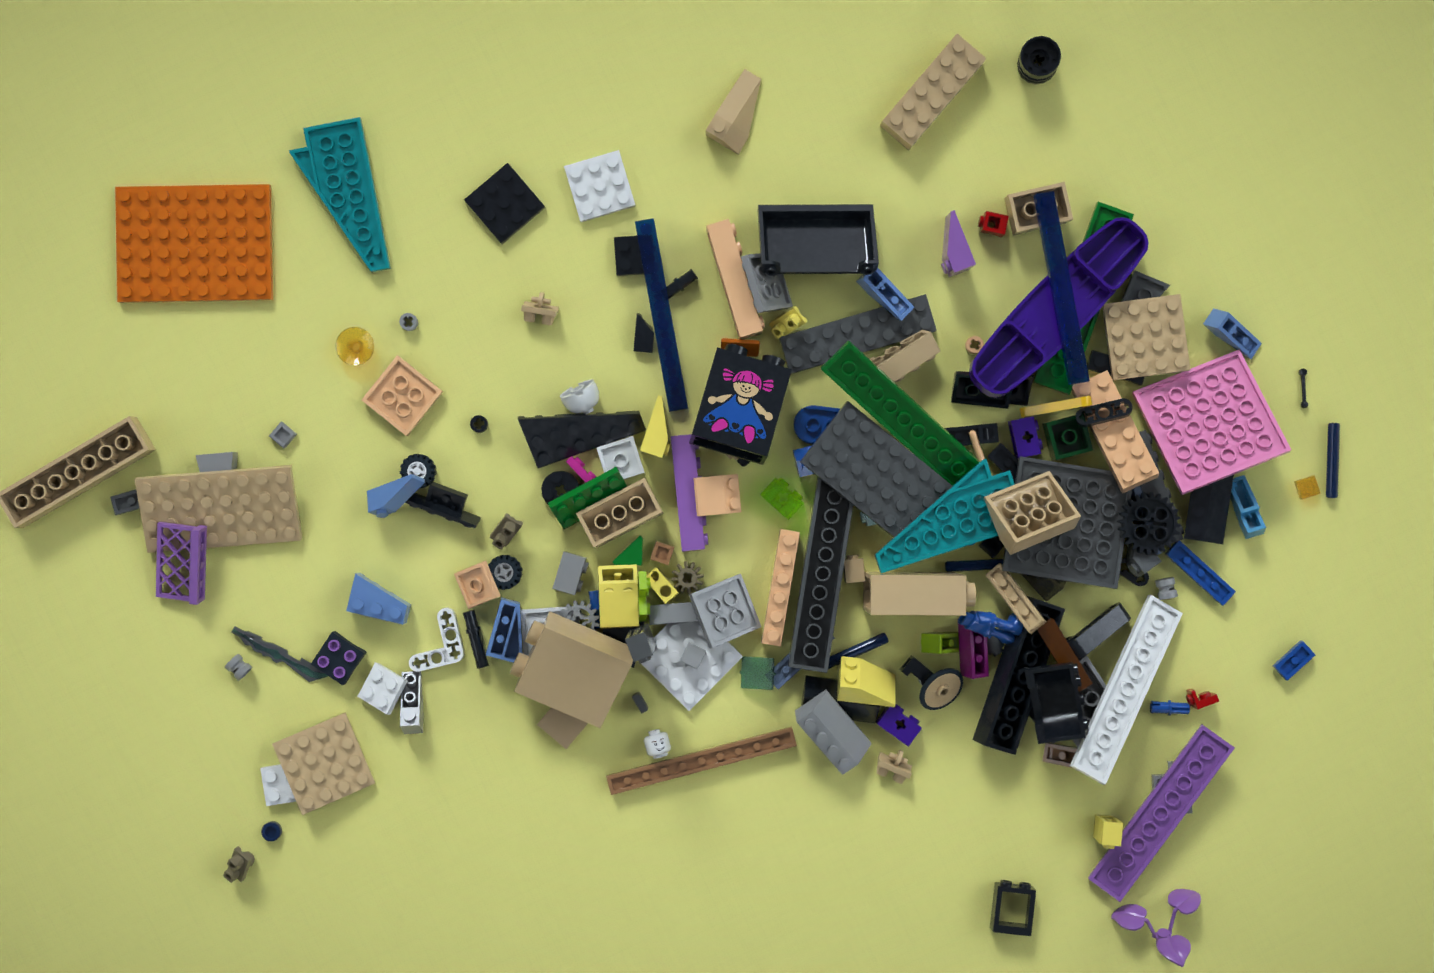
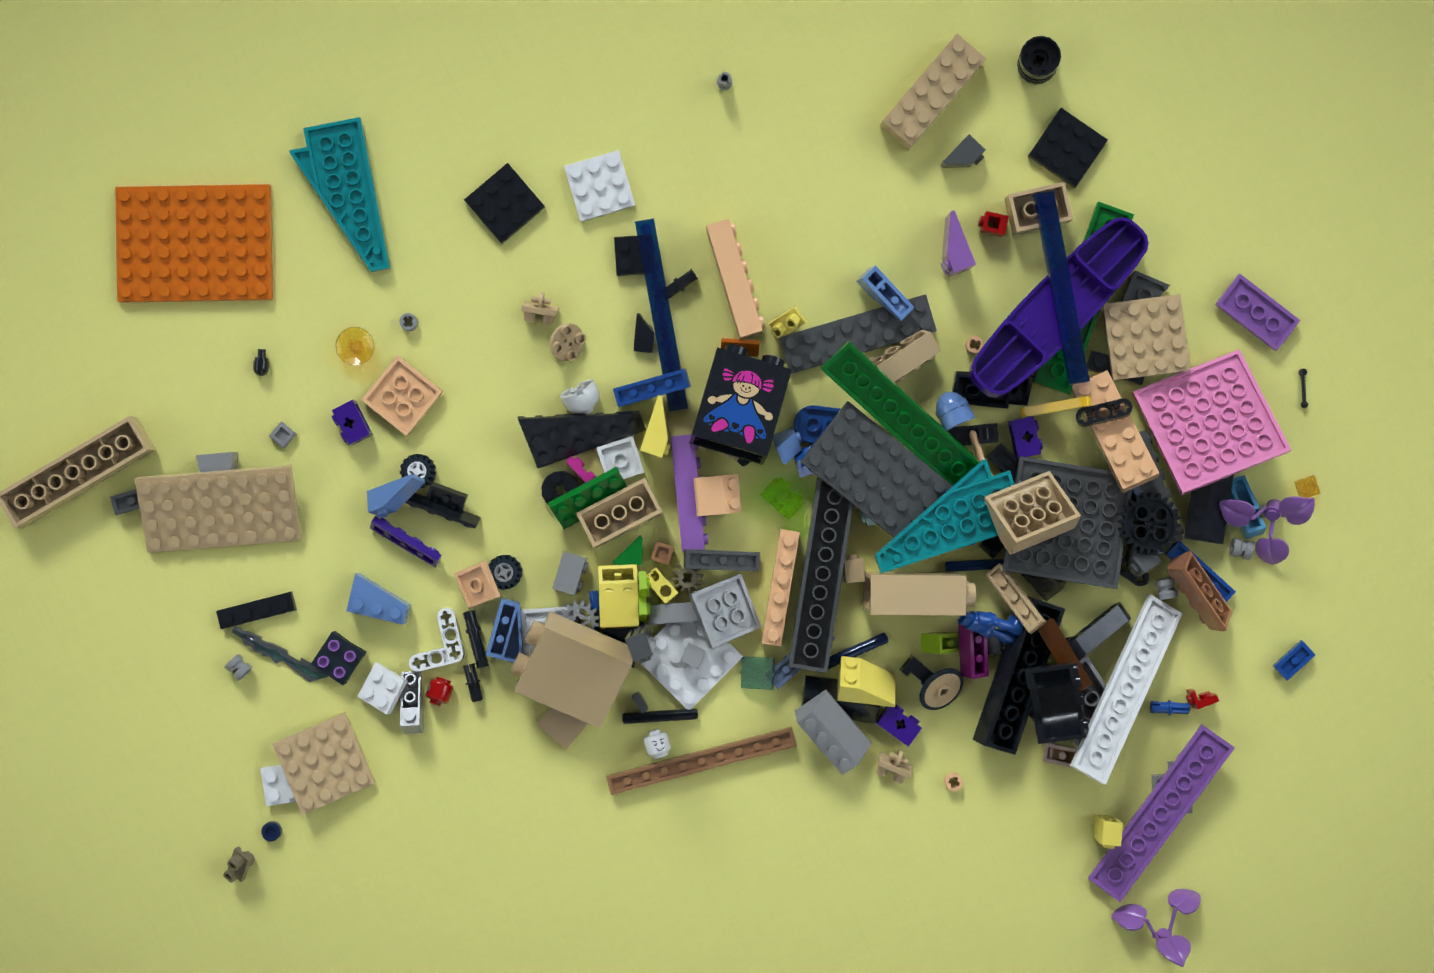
(197, 560): medium lavender fence -> none
(256, 610): none -> black plate
(261, 364): none -> black cylinder
(360, 426): none -> dark purple brick
(400, 538): none -> dark purple plate
(439, 691): none -> red head
(473, 683): none -> black axle
(484, 427): black bush -> none
(505, 531): dark tan hips -> none
(562, 349): none -> tan plate
(652, 387): none -> blue plate
(660, 716): none -> black axle
(721, 560): none -> dark grey plate
(724, 85): none -> light grey pin
(735, 115): tan wedge -> none
(768, 292): light grey plate -> none
(787, 444): none -> medium blue slope
(817, 239): black windscreen -> none
(948, 784): none -> light nougat bush
(953, 410): none -> medium blue helmet
(965, 154): none -> dark grey slope
(1012, 927): black window -> none
(1066, 437): dark green brick -> none
(1067, 147): none -> black plate
(1200, 591): none -> nougat slope
(1232, 332): medium blue slope -> none
(1241, 548): none -> light grey wheel
(1257, 312): none -> medium lavender plate
(1294, 508): none -> medium lavender plant
(1332, 460): dark blue axle -> none

